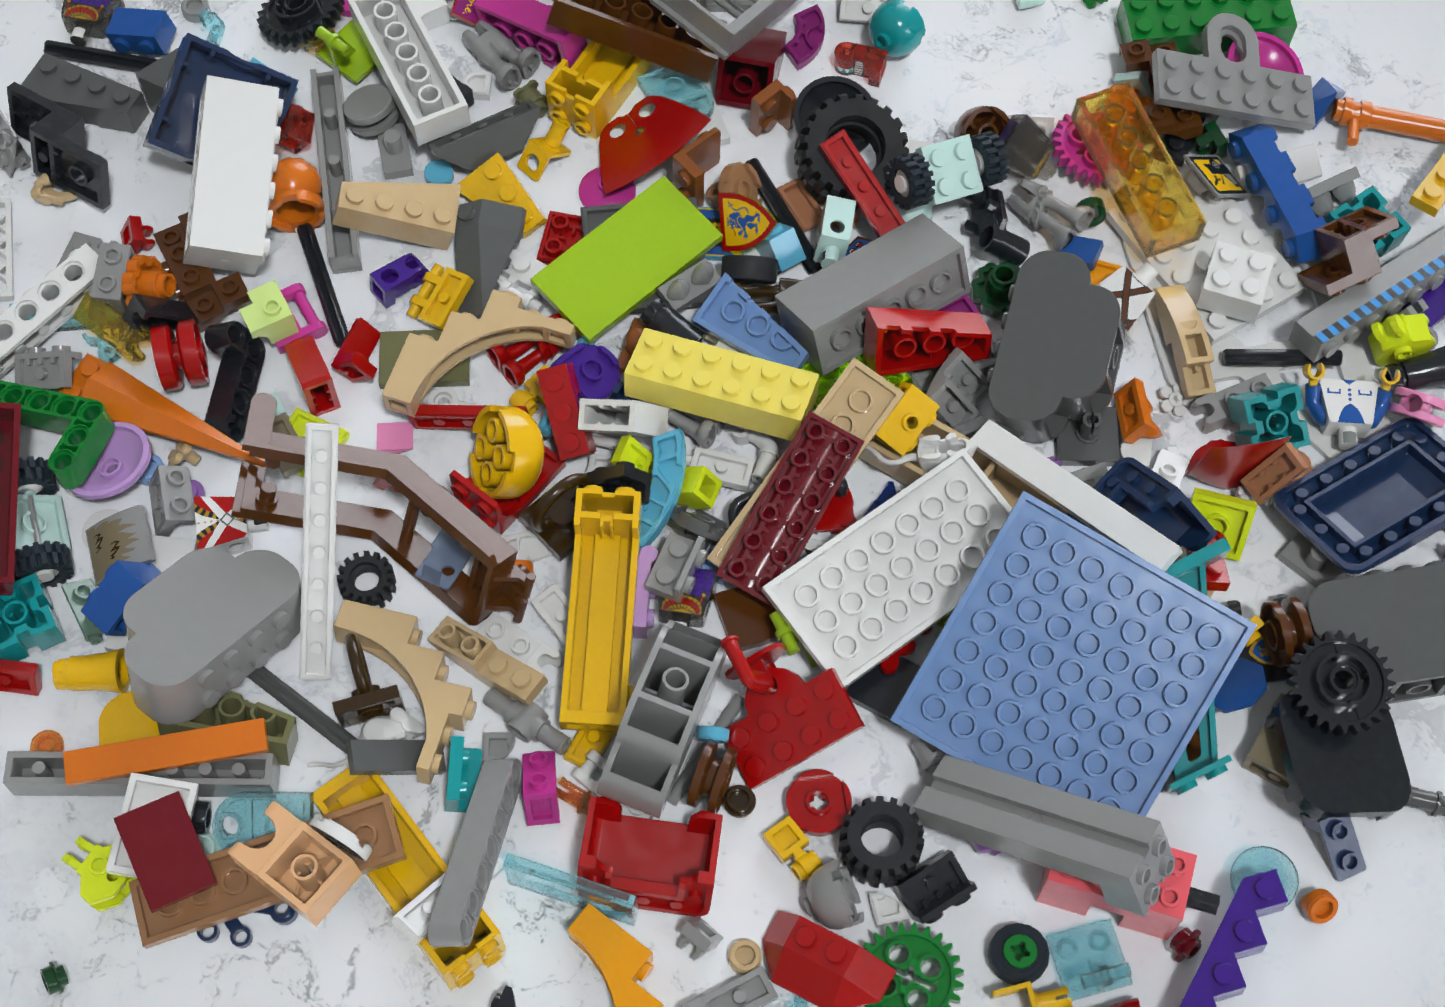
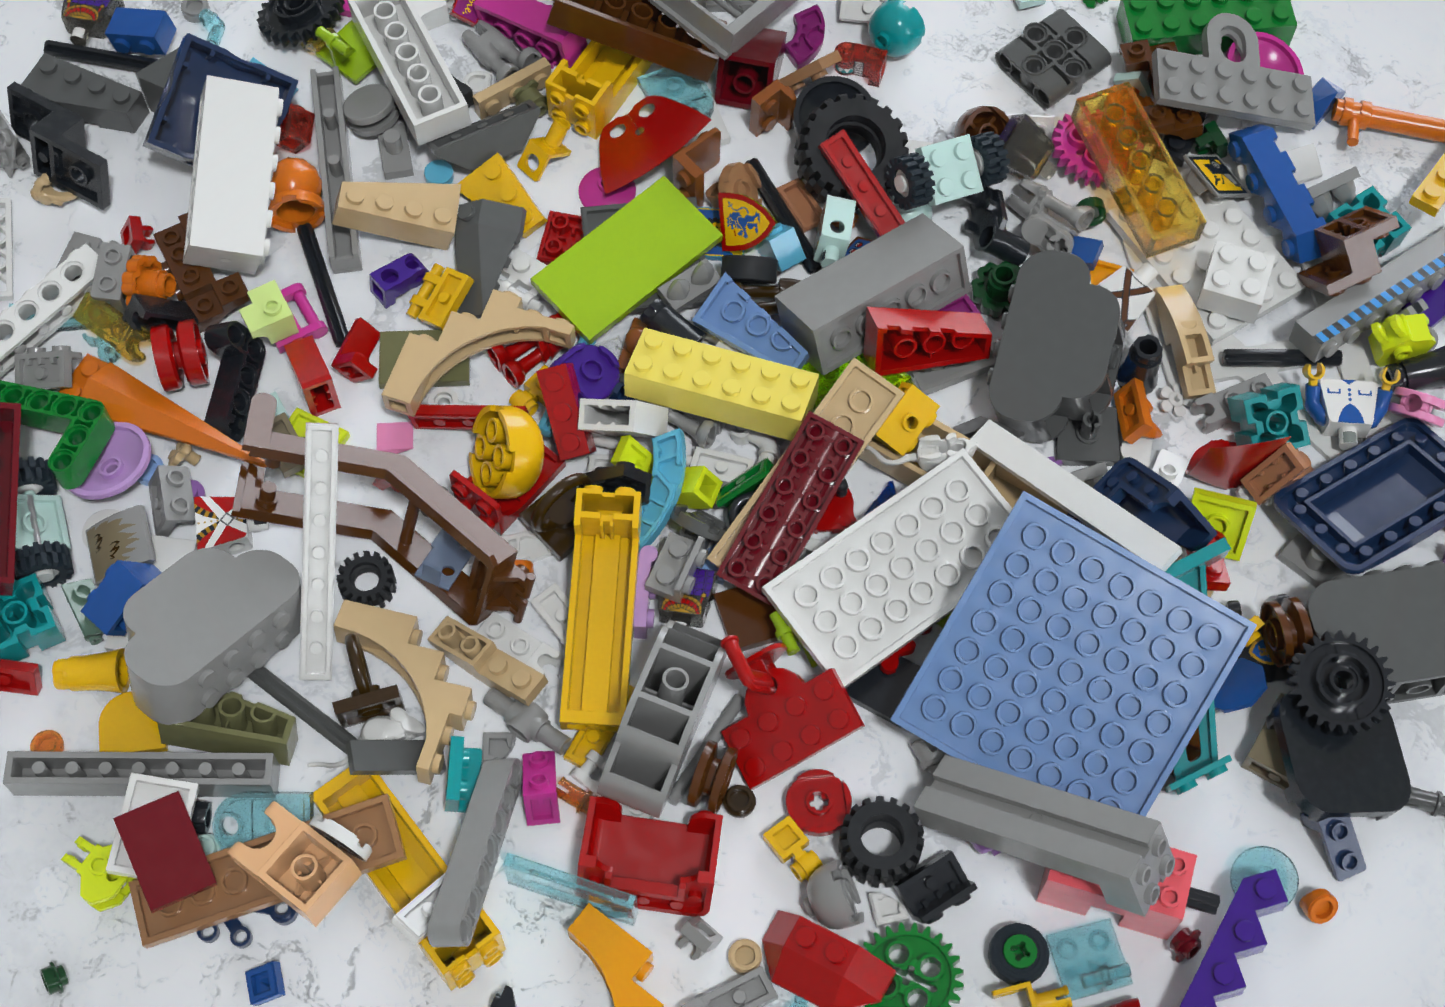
(165, 752): orange tile -> none
(265, 983): none -> blue tile
(500, 94): none -> tan plate
(713, 733): medium azure tile -> none
(744, 483): none -> green slope
(814, 70): none -> medium nougat plate
(958, 388): light grey slope -> none
(1046, 234): none -> light grey piece
(1053, 58): none -> dark grey connector
(1142, 363): none -> black plant

